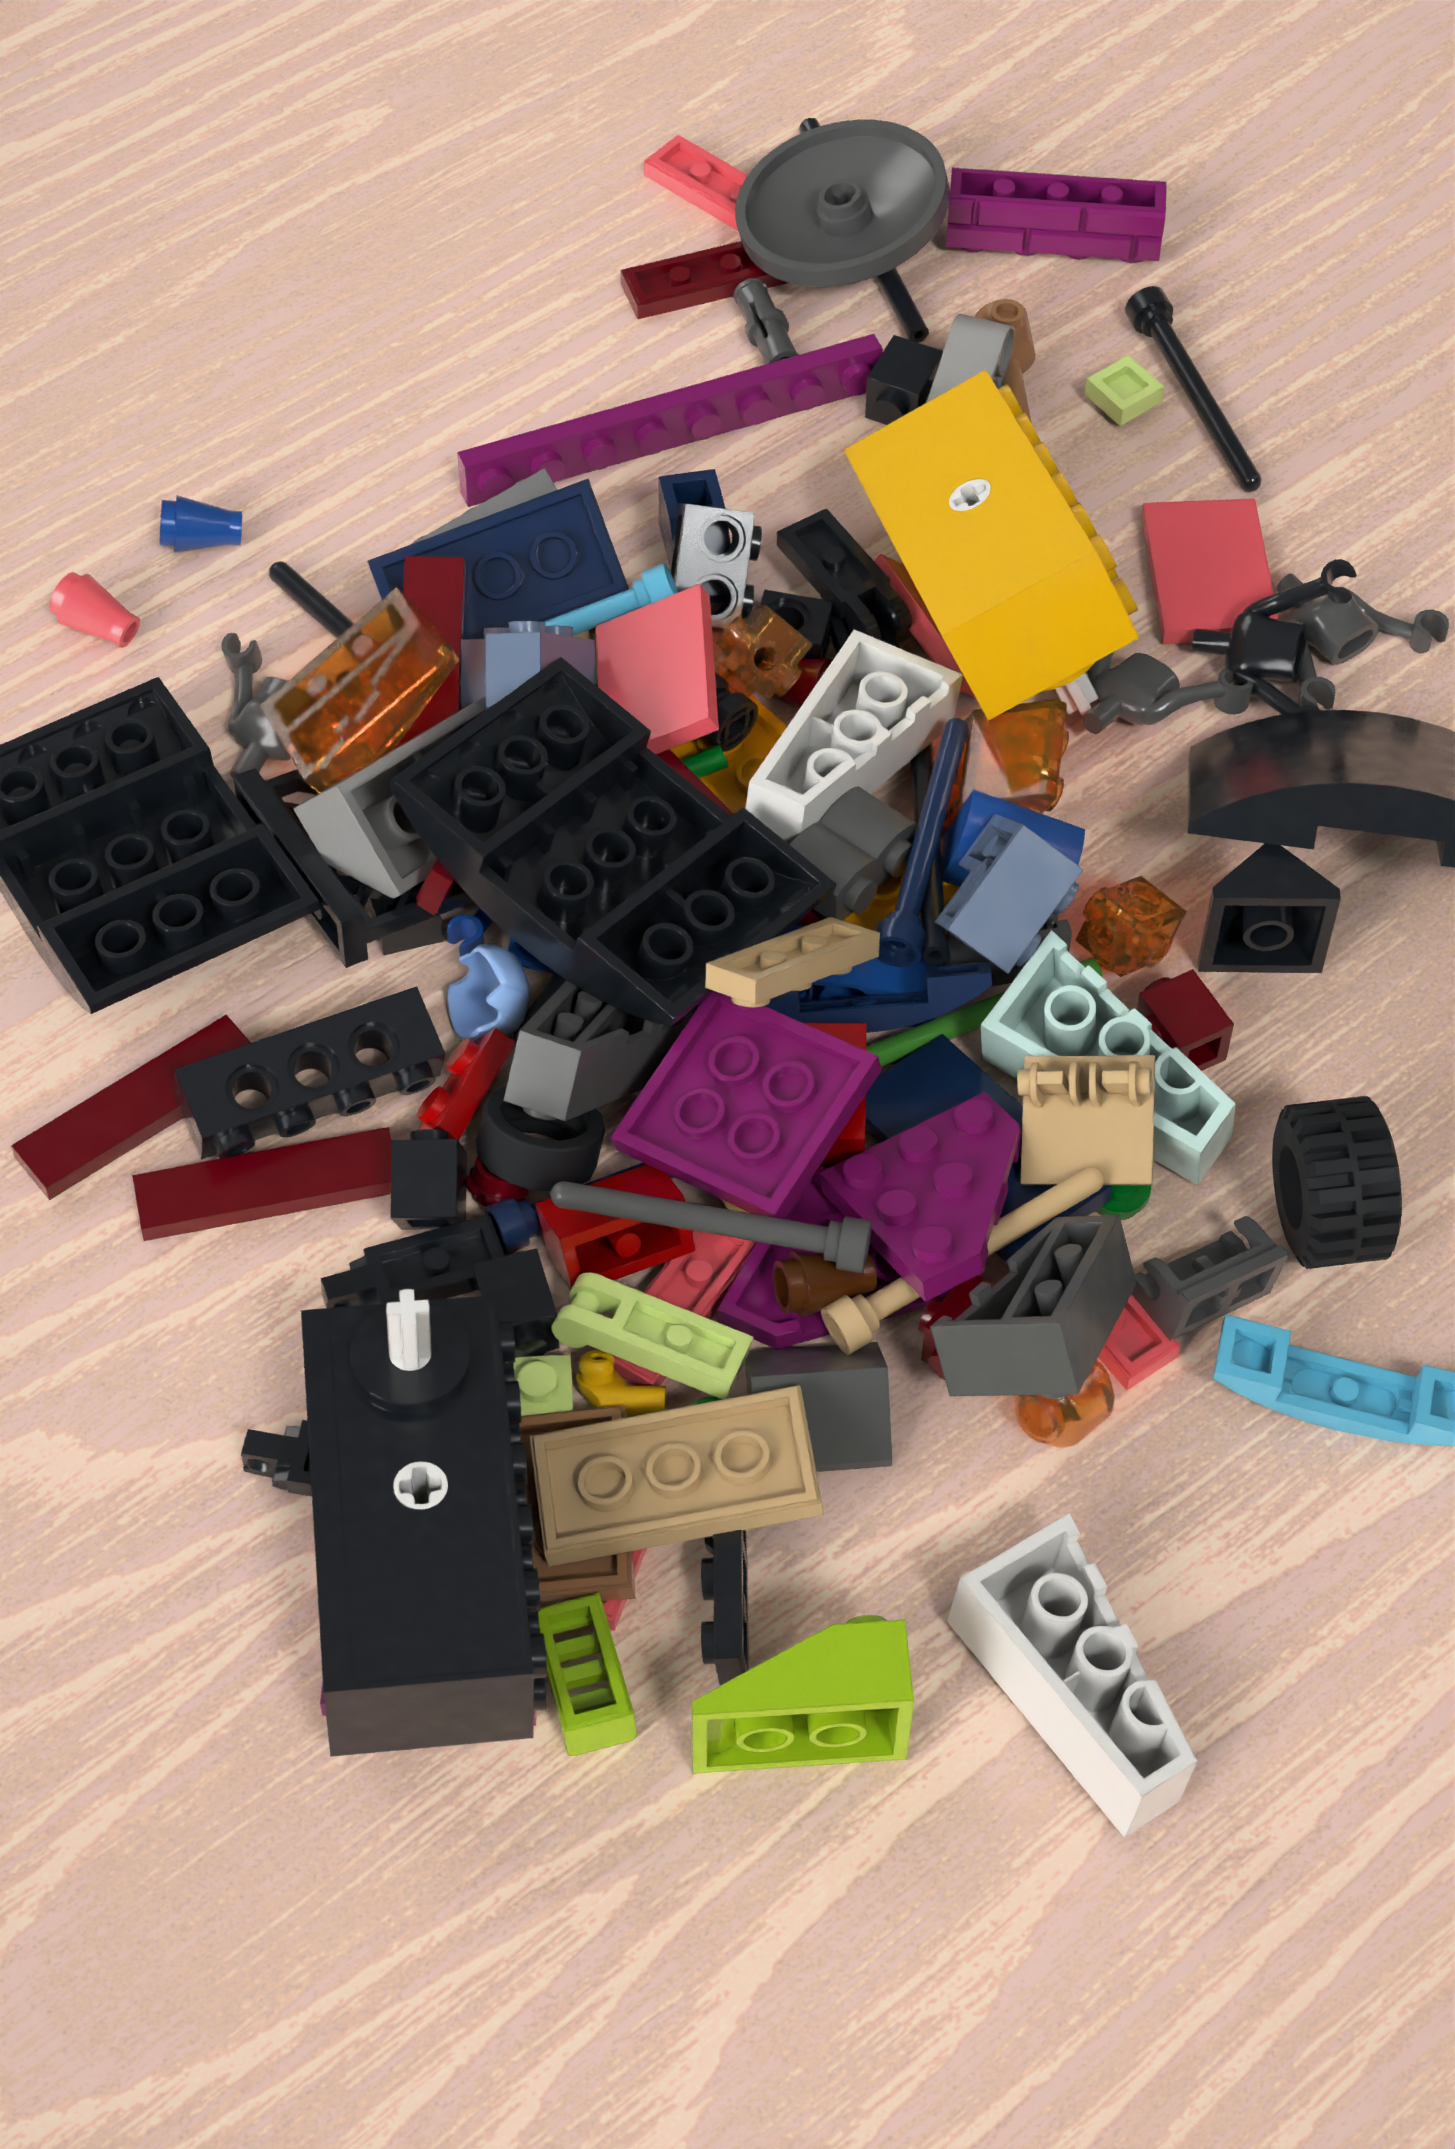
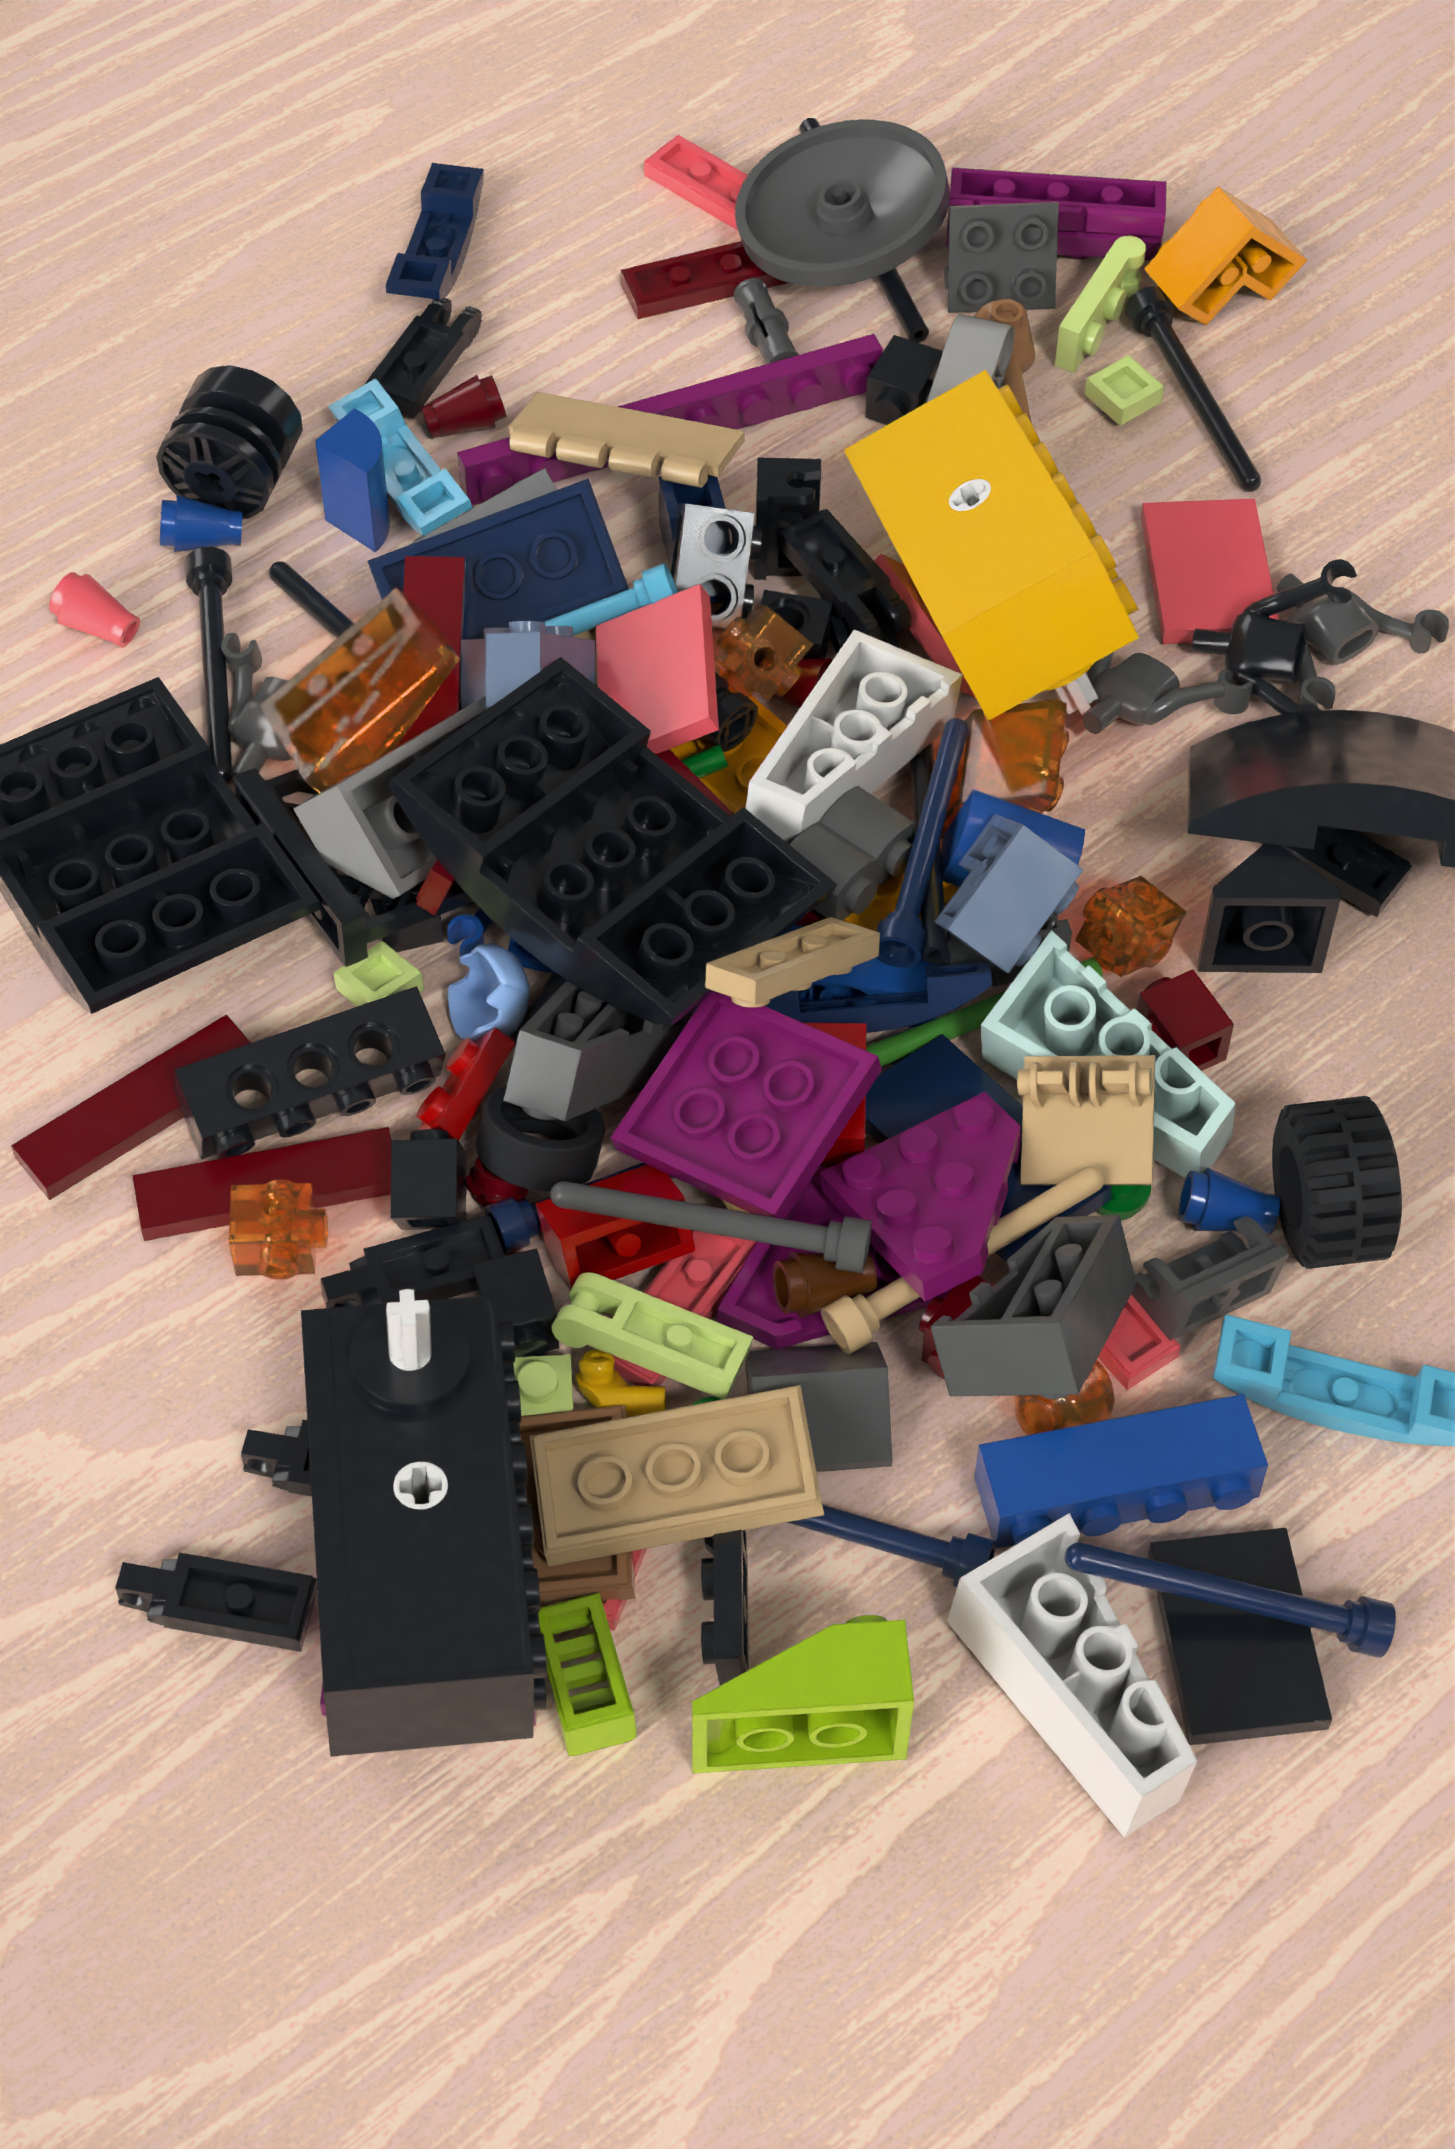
(209, 578): none -> black piece
(222, 1599): none -> black hinge
(230, 440): none -> black wheel
(275, 1229): none -> clear orange brick
(354, 479): none -> blue brick
(377, 976): none -> yellowish green plate
(413, 479): none -> medium azure slope
(425, 354): none -> black hinge
(440, 235): none -> dark blue slope
(465, 408): none -> dark red cone
(631, 439): none -> tan windscreen
(785, 494): none -> black hinge
(954, 1557): none -> dark blue piece
(1002, 255): none -> dark grey hinge
(1100, 302): none -> yellowish green plate
(1122, 1470): none -> blue brick
(1216, 1200): none -> blue cone
(1219, 253): none -> light orange brick
(1233, 1667): none -> black tile
(1357, 866): none -> black hinge
(1362, 1624): none -> dark blue piece

